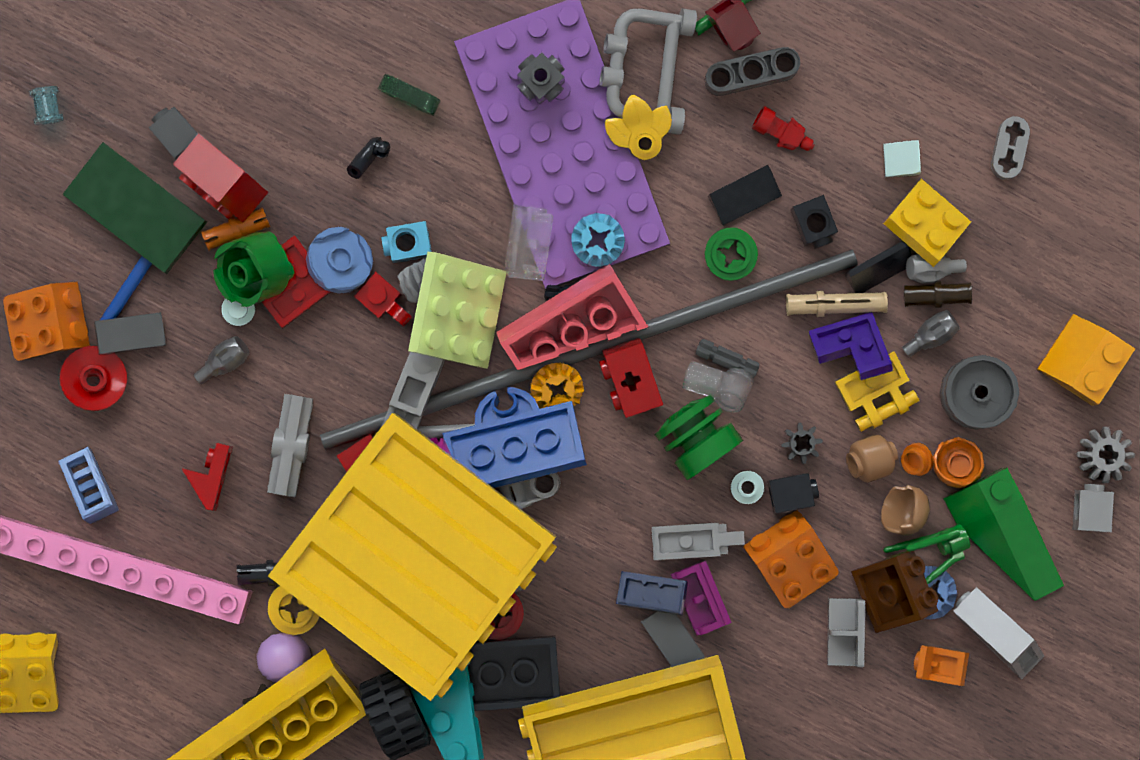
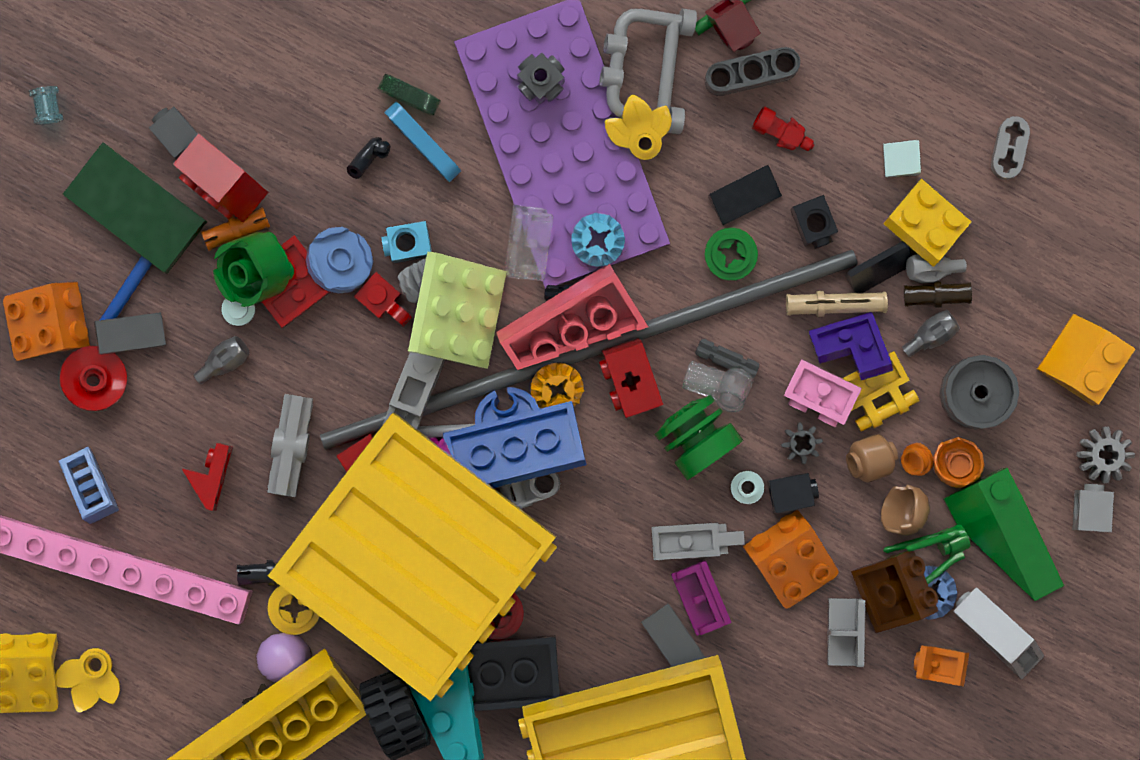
(87, 683): none -> yellow plate
(422, 141): none -> dark azure beam
(652, 593): dark blue plate -> none
(822, 392): none -> bright pink bracket

